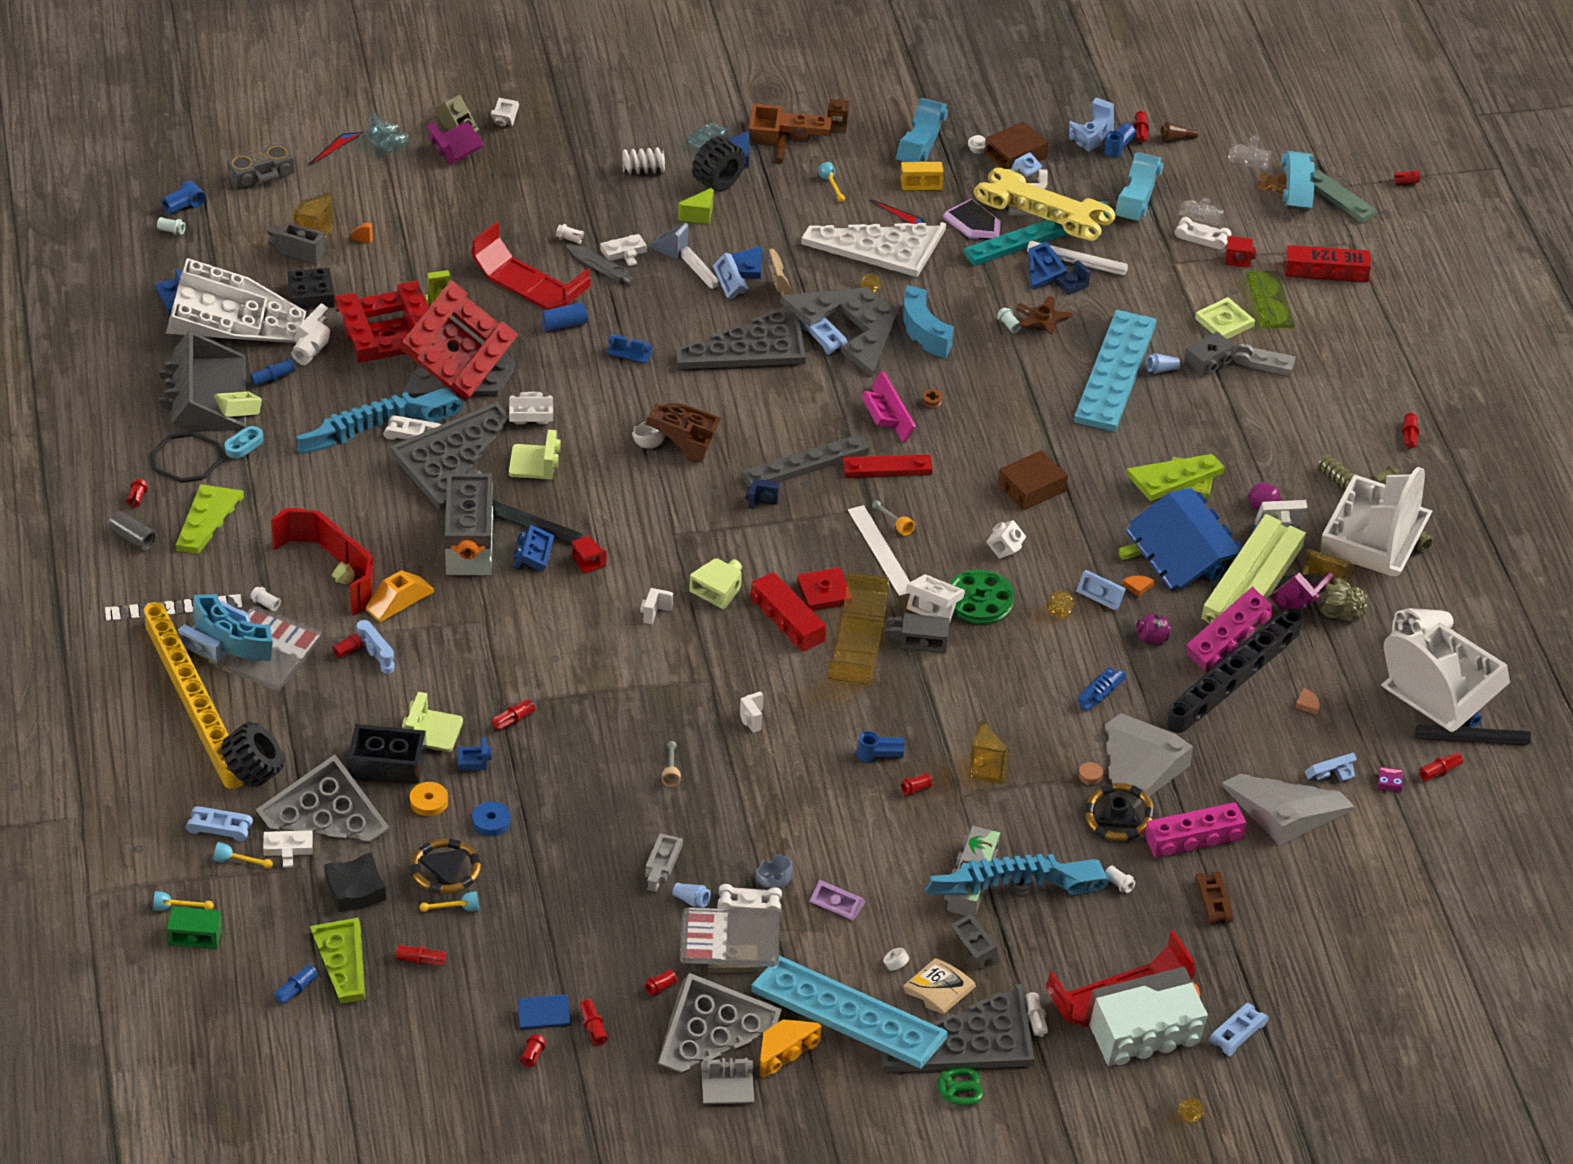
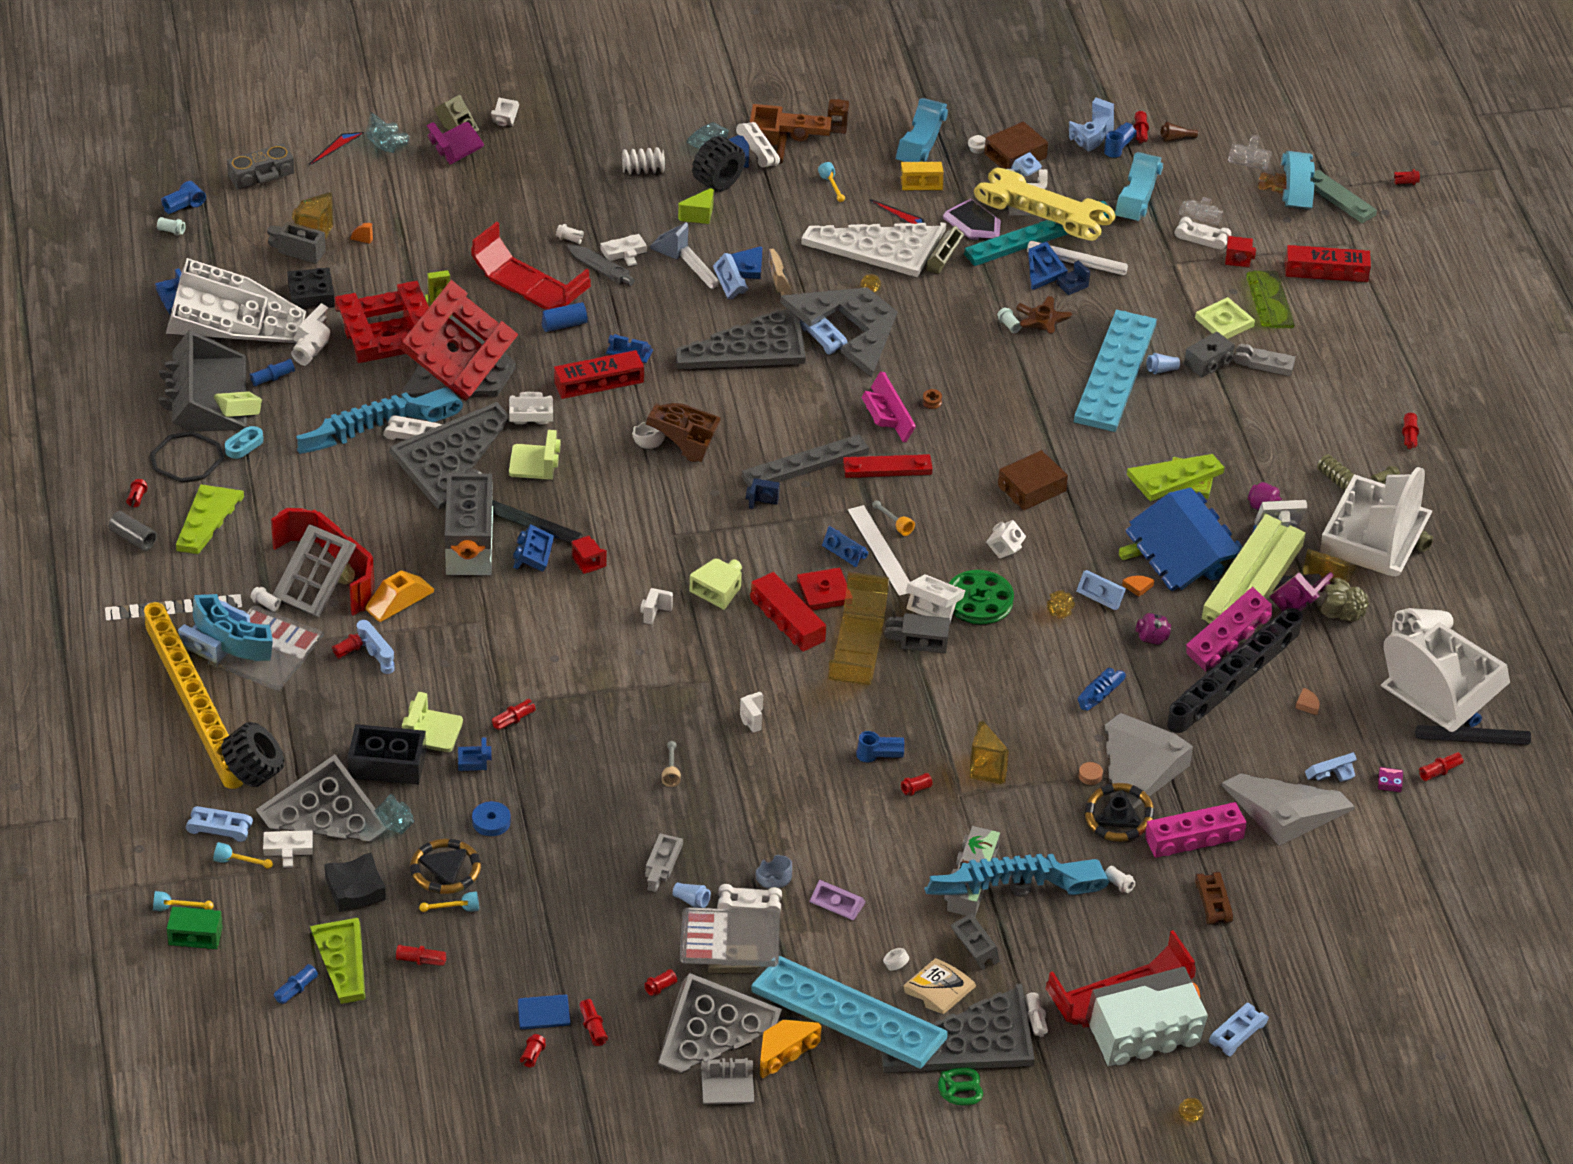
(331, 579): none -> light grey piece
(395, 814): none -> clear light blue brick
(428, 799): light orange piece -> none
(598, 374): none -> red brick
(759, 144): none -> white plate
(844, 546): none -> blue hinge
(923, 326): dark azure brick -> none
(935, 263): none -> olive piece

